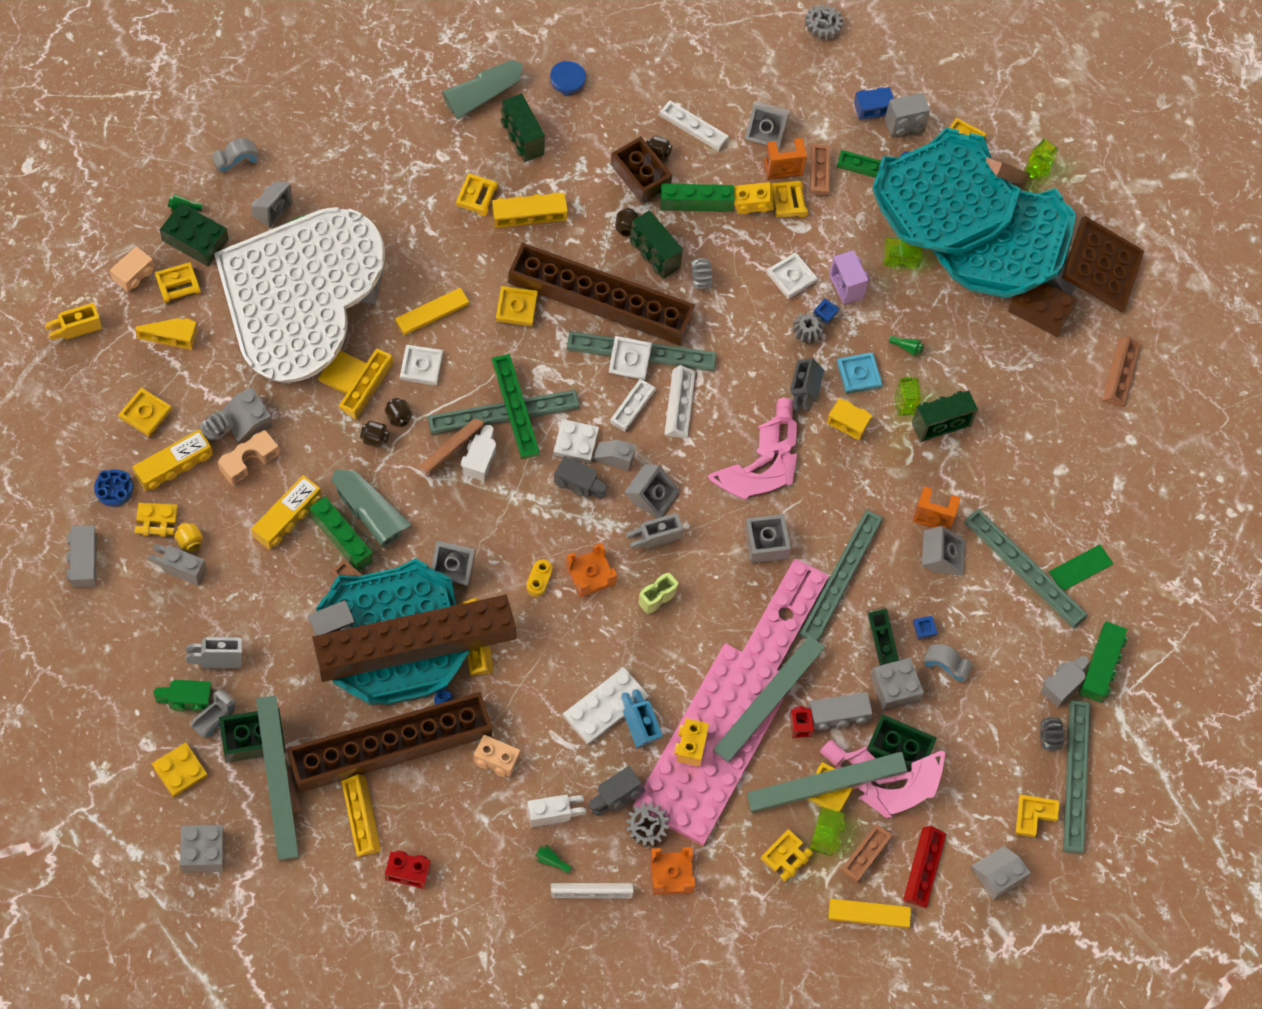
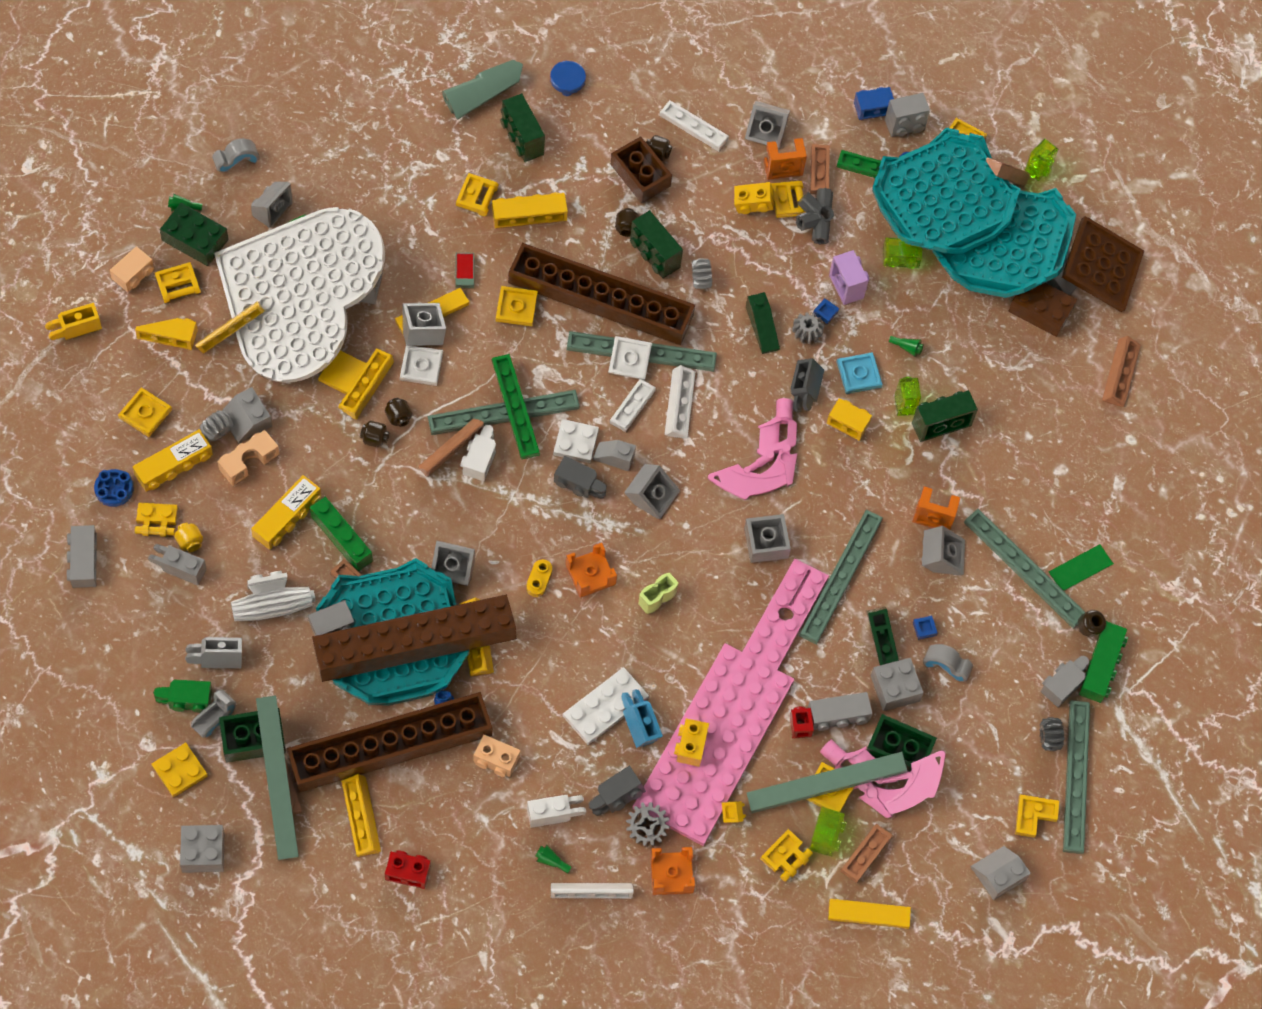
(230, 327): none -> yellow slope
(271, 598): none -> white plate
(367, 504): sand green panel -> none
(423, 324): none -> light grey slope
(464, 270): none -> red tile
(657, 532): light grey hinge -> none
(697, 197): green brick -> none
(733, 811): none -> yellow tile
(762, 322): none -> dark green slope
(768, 699): sand green tile -> none
(792, 275): white tile -> none
(812, 218): none -> dark grey piece
(823, 21): light grey gear -> none
(924, 866): red slope -> none
(1091, 623): none -> dark brown head

